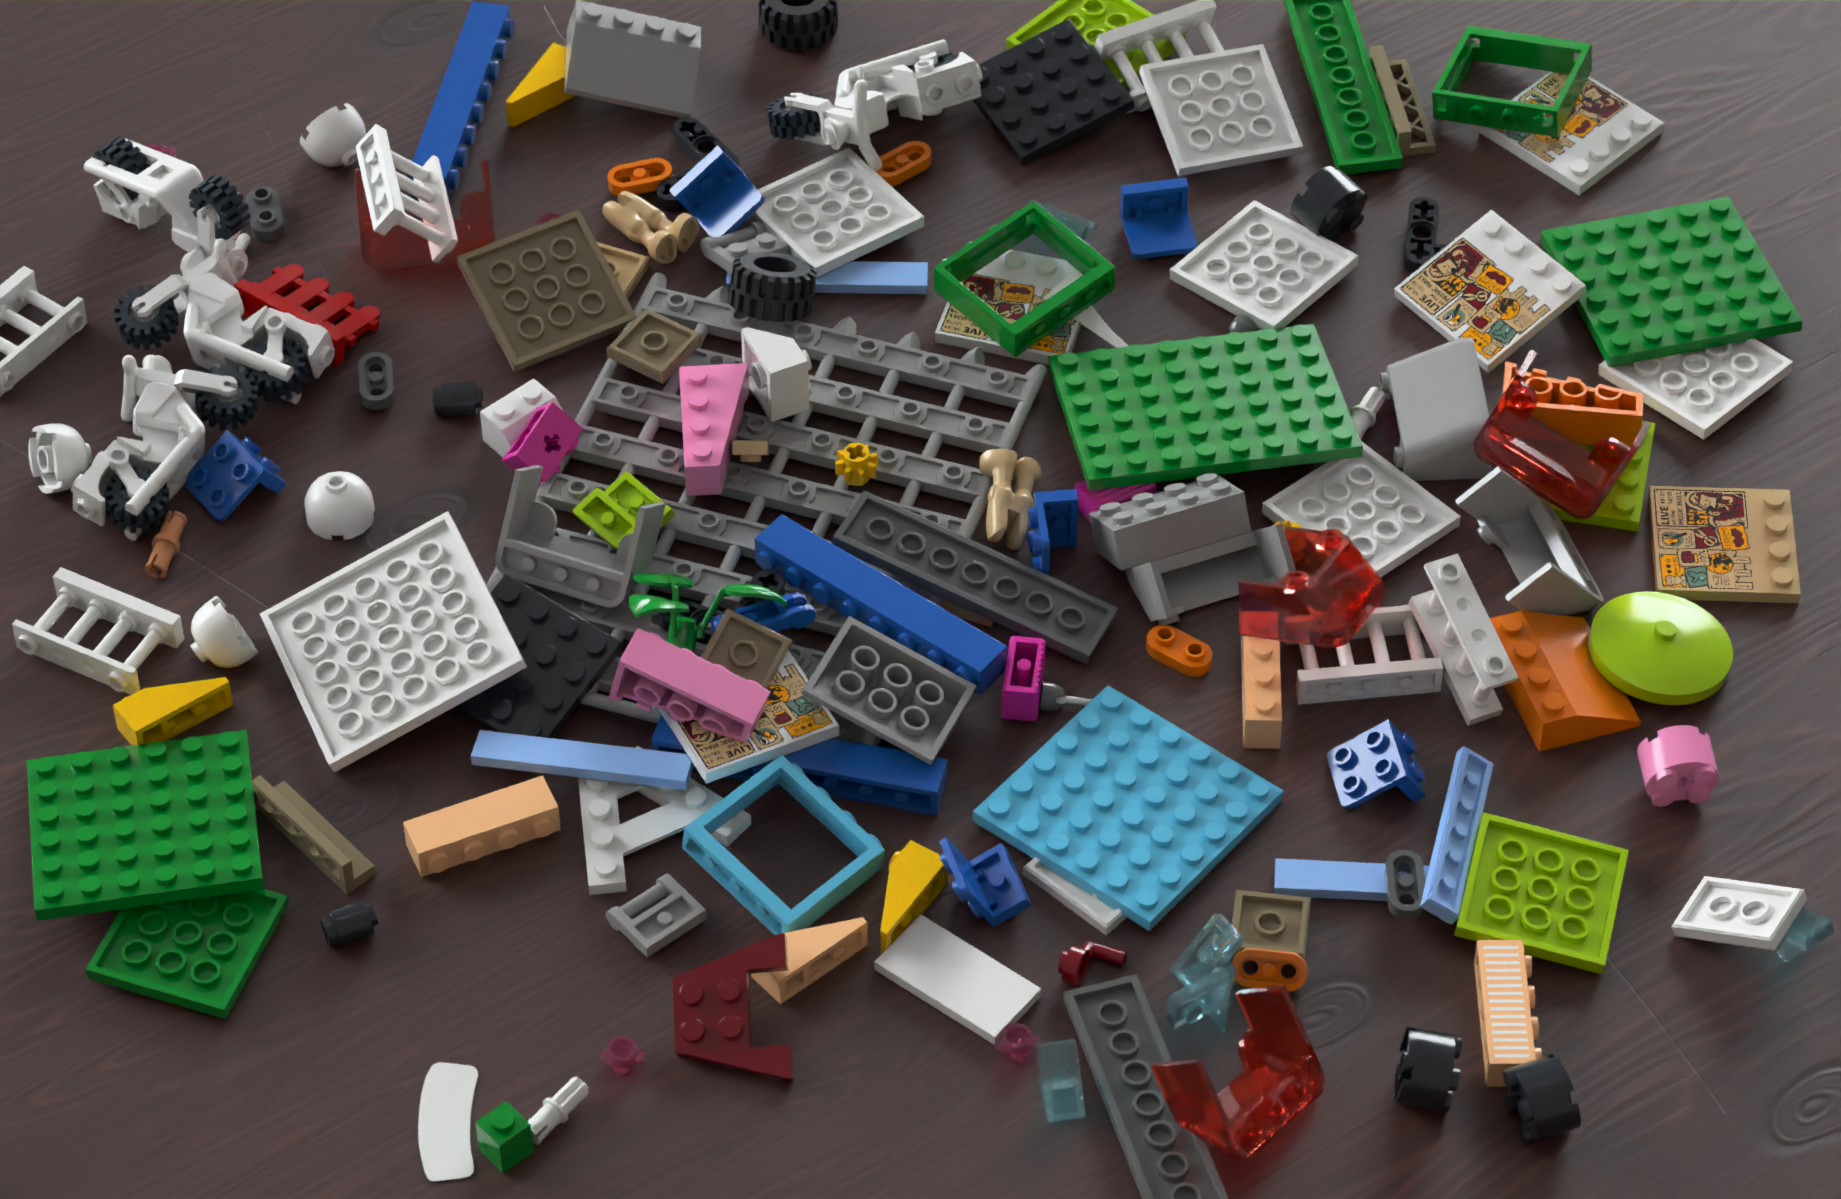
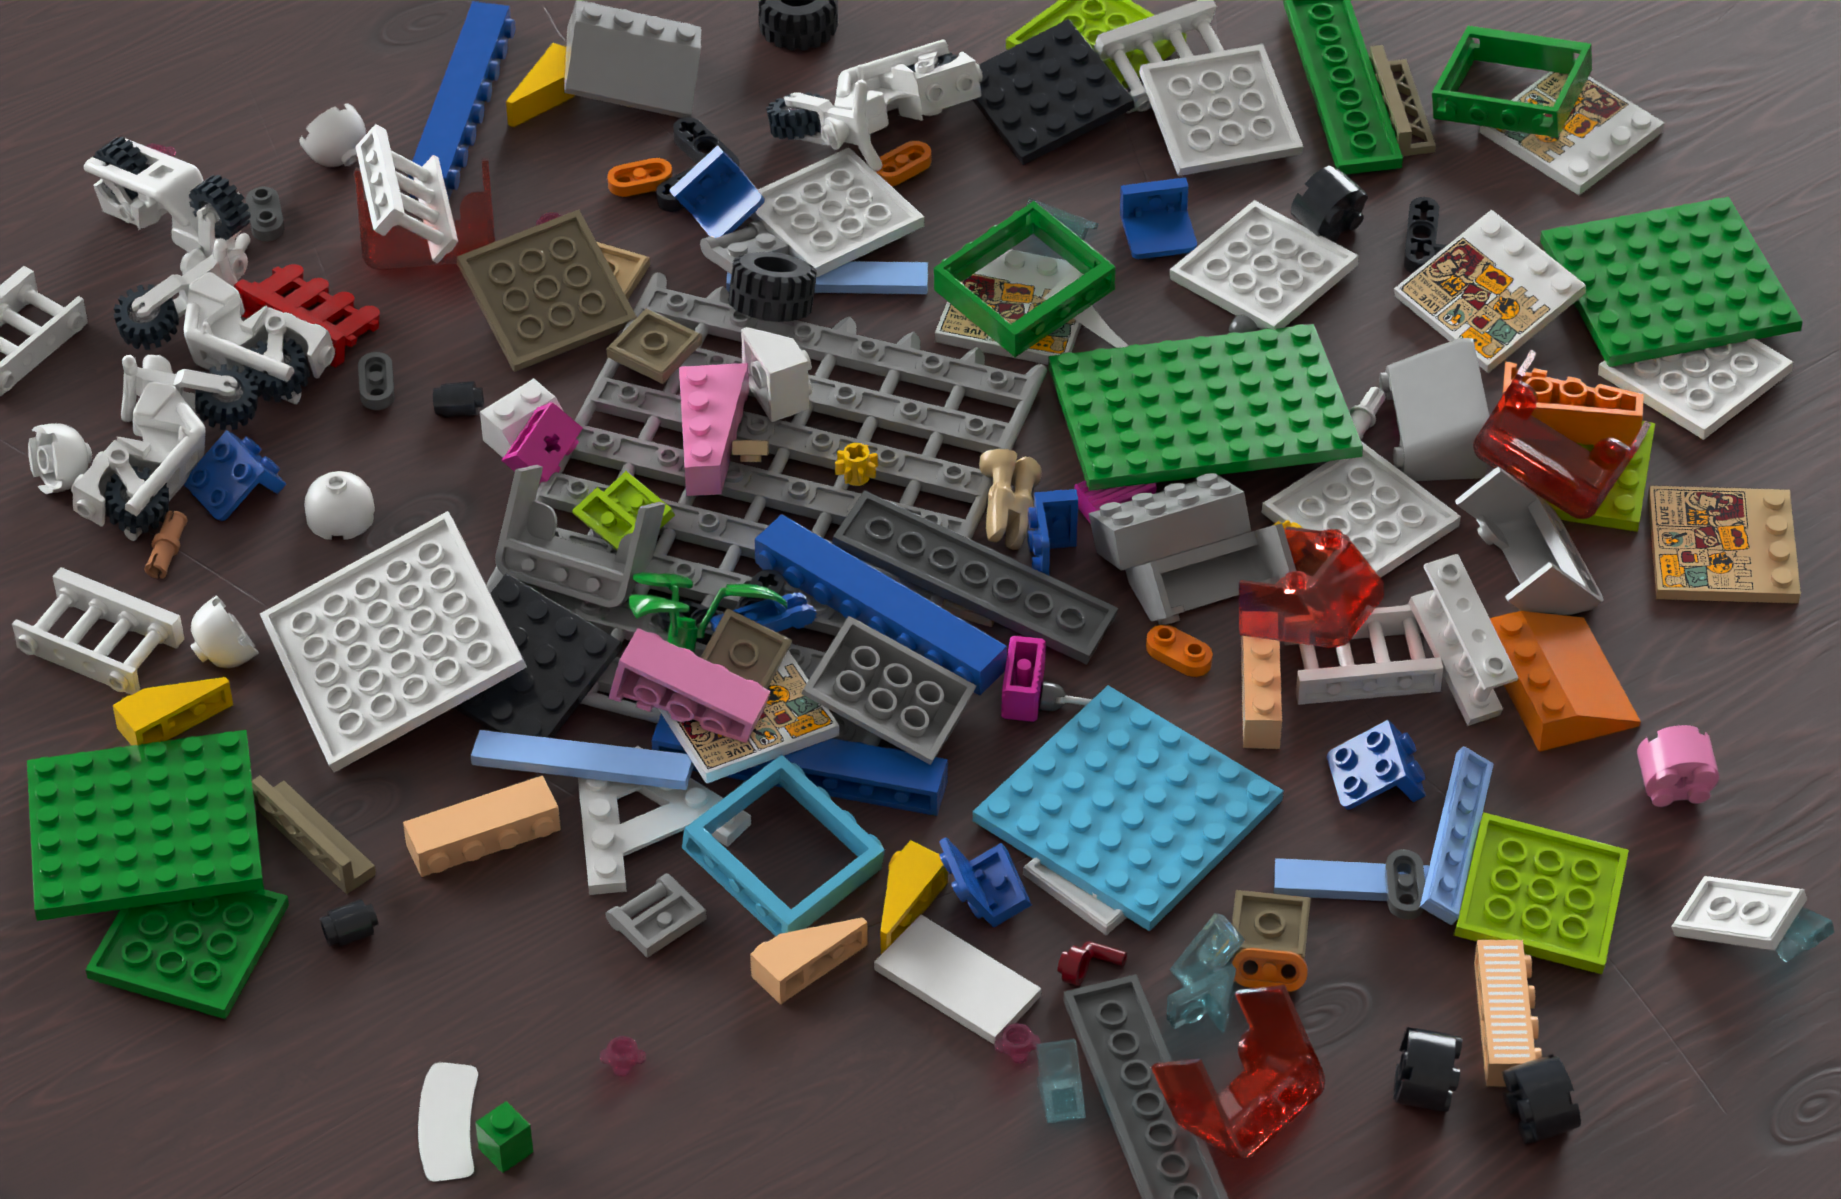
(557, 1108): white axle -> none
(650, 226): tan piece -> none
(714, 1011): dark red wing -> none
(1660, 648): lime dish -> none

